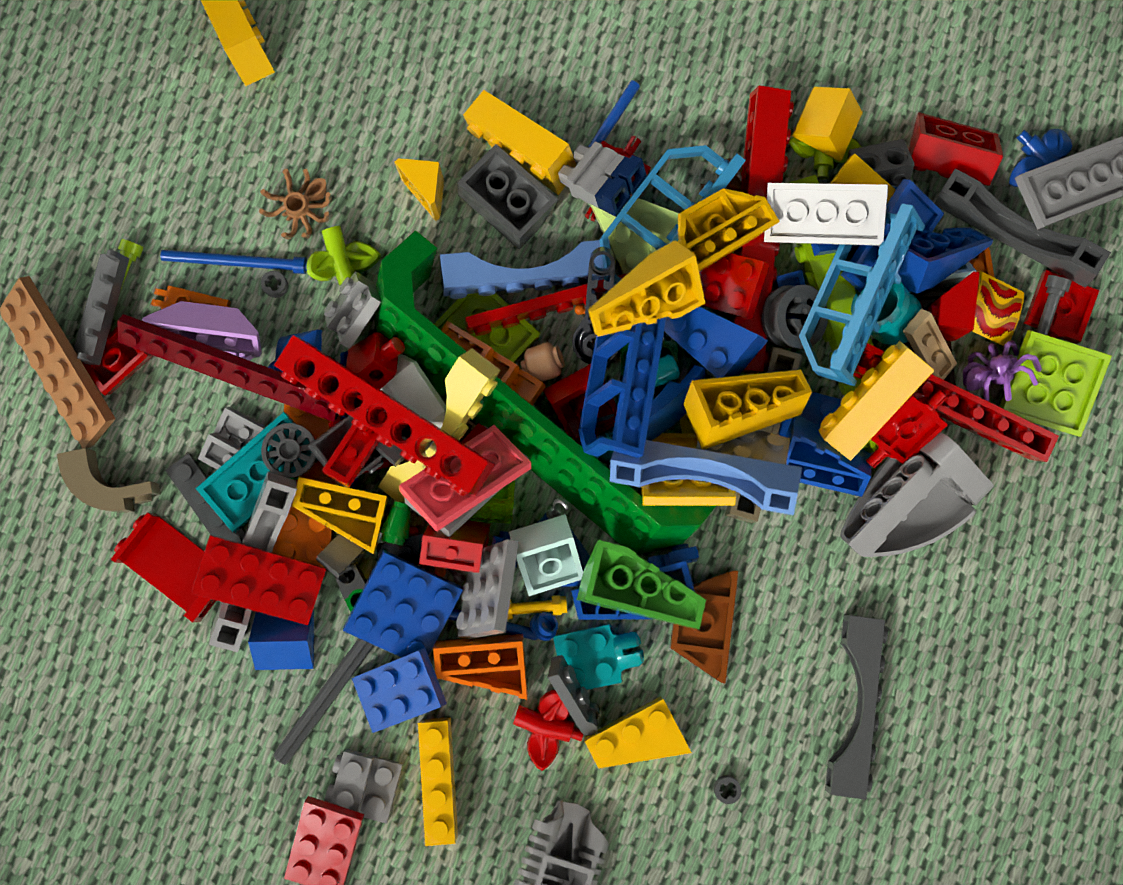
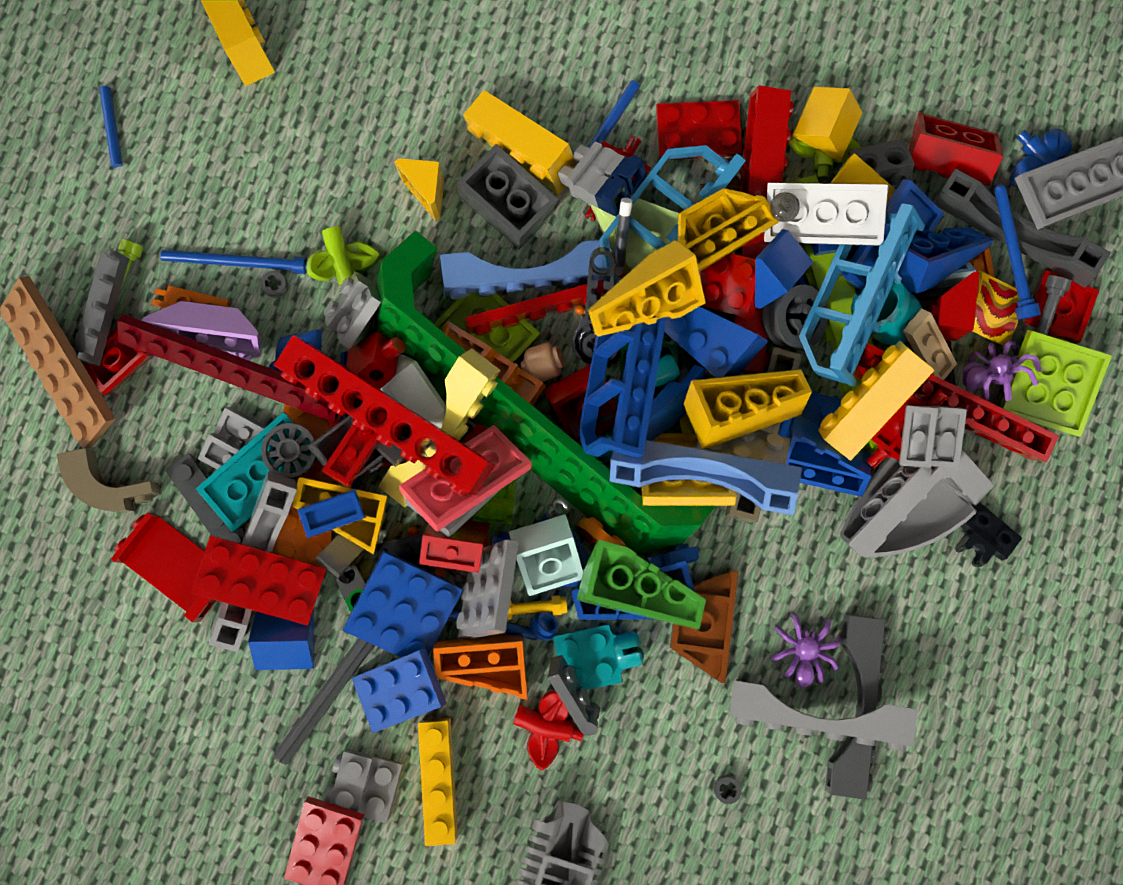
(110, 127): none -> blue bar
(298, 205): medium nougat animal -> none
(331, 513): none -> blue tile
(396, 525): green cone -> none
(593, 530): none -> orange plate
(622, 234): none -> flat silver bar
(638, 737): yellow wedge -> none
(700, 124): none -> red plate
(779, 268): none -> blue slope
(784, 207): none -> clear smoke plate
(807, 650): none -> medium lavender animal
(886, 724): none -> light grey arch
(932, 436): none -> light grey slope
(987, 537): none -> black plate
(1026, 306): none -> blue piece

